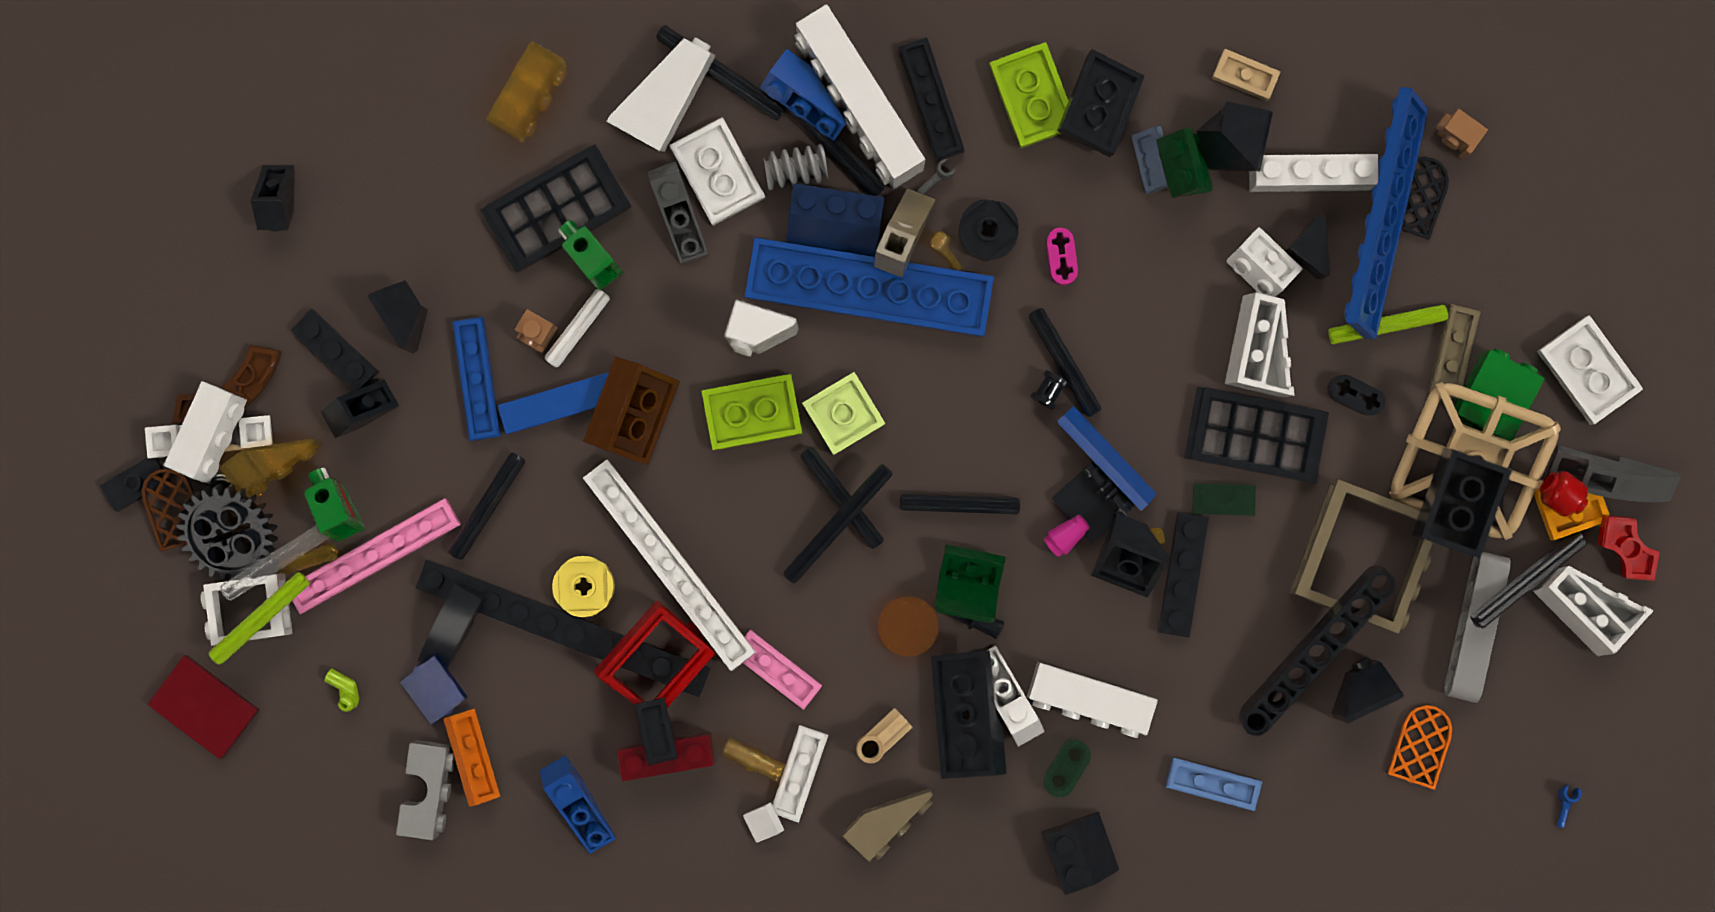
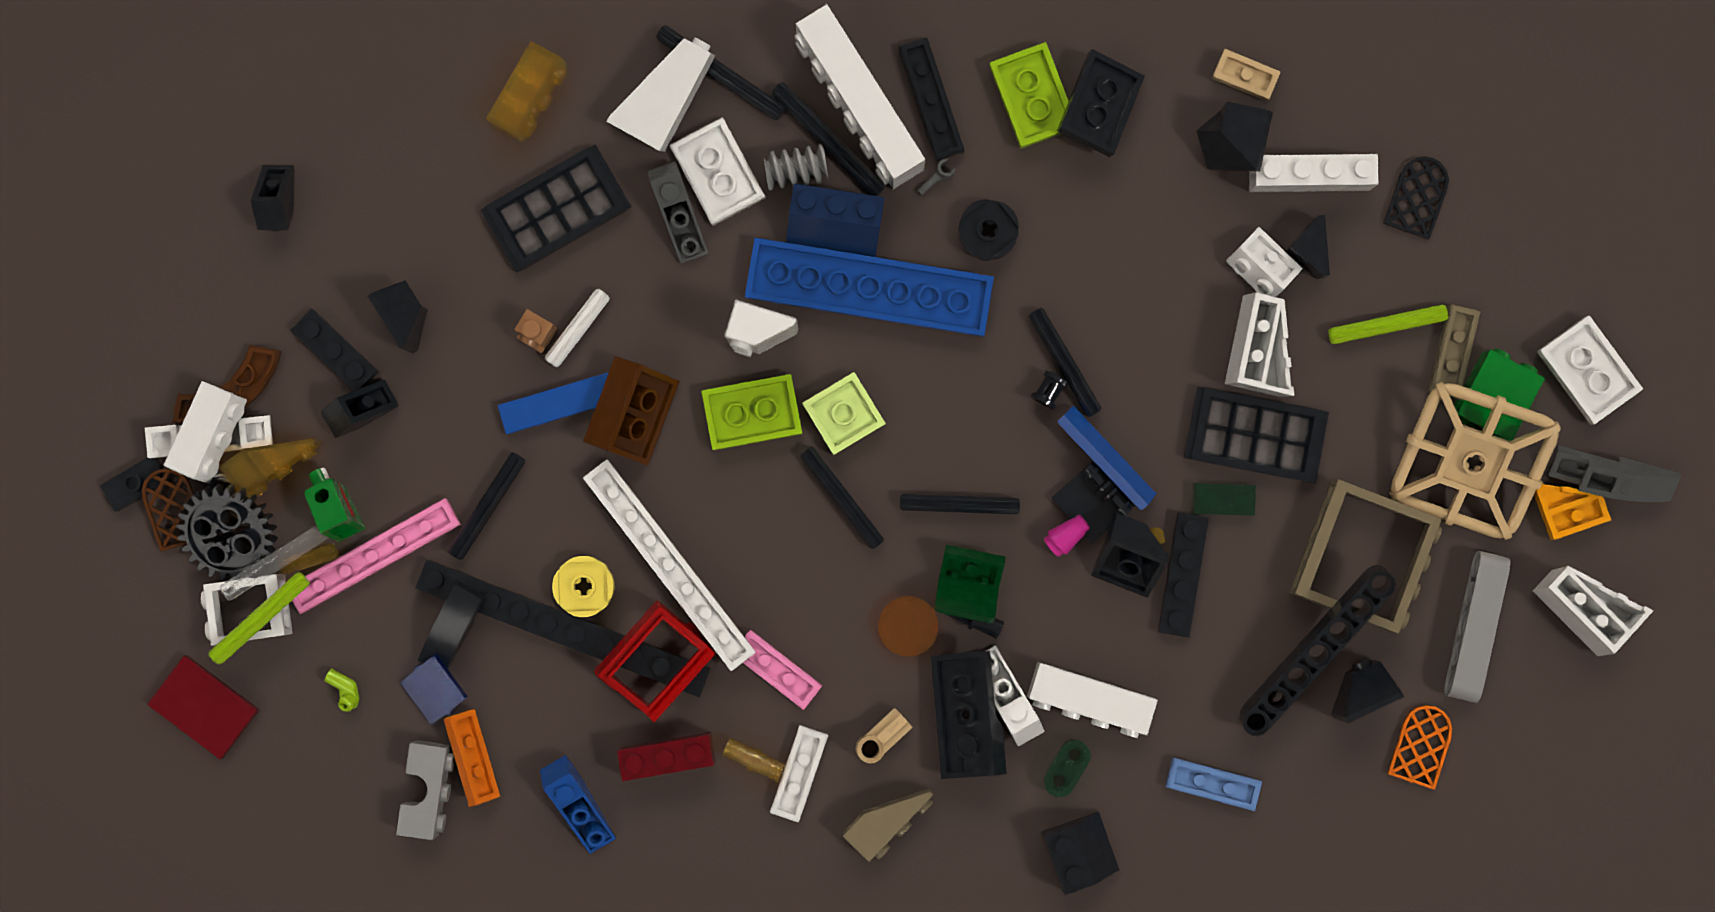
(476, 379): blue tile -> none
(593, 261): green torso -> none
(656, 731): black plate -> none
(763, 822): white tile -> none
(801, 91): blue slope -> none
(838, 523): black axle -> none
(903, 233): dark tan slope -> none
(939, 243): clear yellow hand -> none
(1054, 258): dark pink beam -> none
(1149, 160): sand blue plate -> none
(1184, 164): dark green bracket -> none
(1359, 388): black beam -> none
(1387, 213): blue plate -> none
(1460, 132): medium nougat brick -> none
(1461, 502): black brick -> none
(1528, 580): black axle -> none
(1564, 493): red head -> none
(1566, 803): blue hand -> none
(1621, 536): red tile -> none

